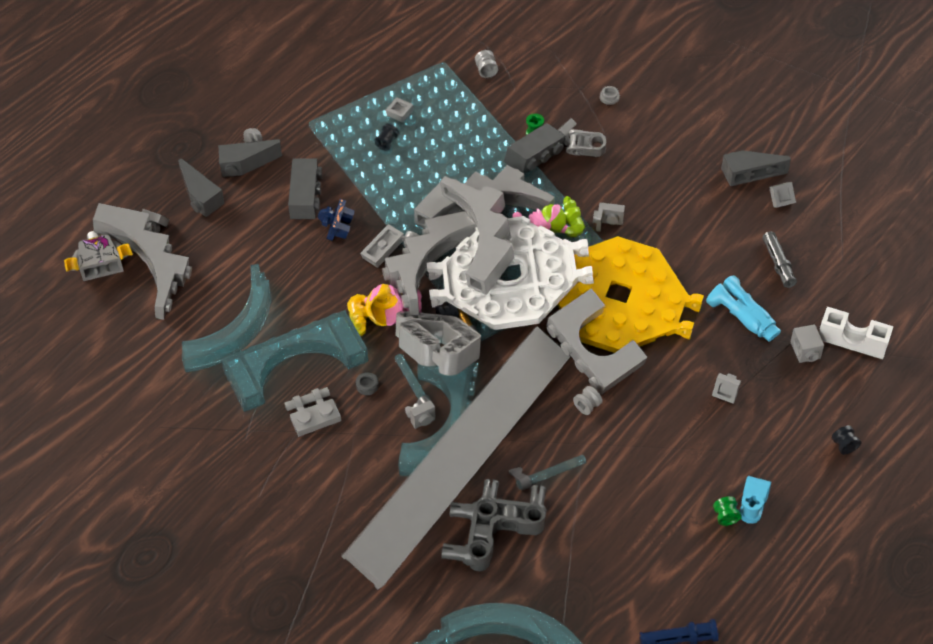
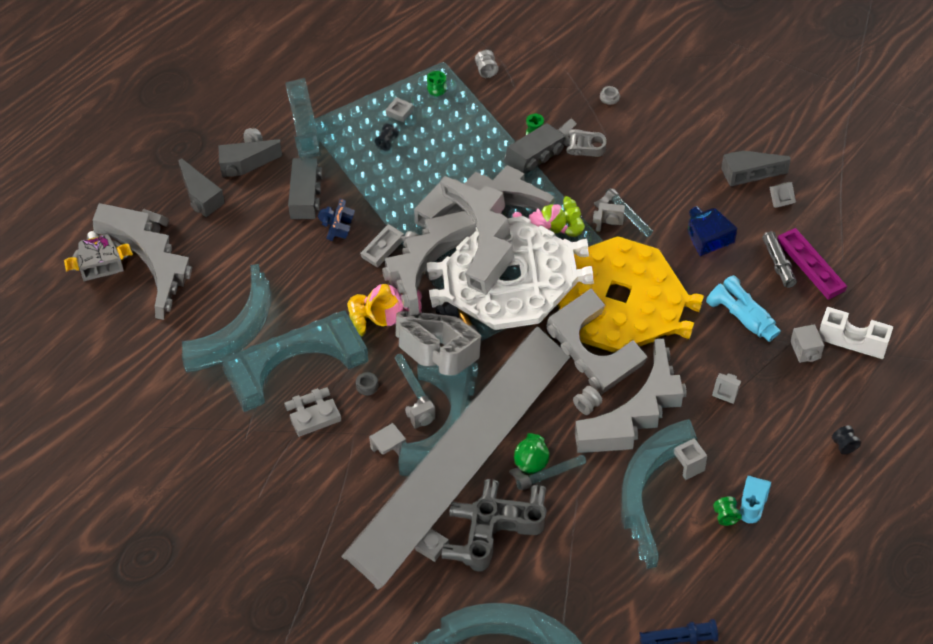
(304, 120): none -> clear light blue arch
(387, 439): none -> light grey panel
(431, 545): none -> light grey plate
(436, 83): none -> green wheel
(531, 454): none -> green piece
(612, 196): none -> clear light blue piece
(620, 427): none -> light grey arch
(644, 462): none -> clear light blue arch
(691, 457): none -> light grey panel
(710, 230): none -> clear blue torso
(812, 263): none -> magenta plate

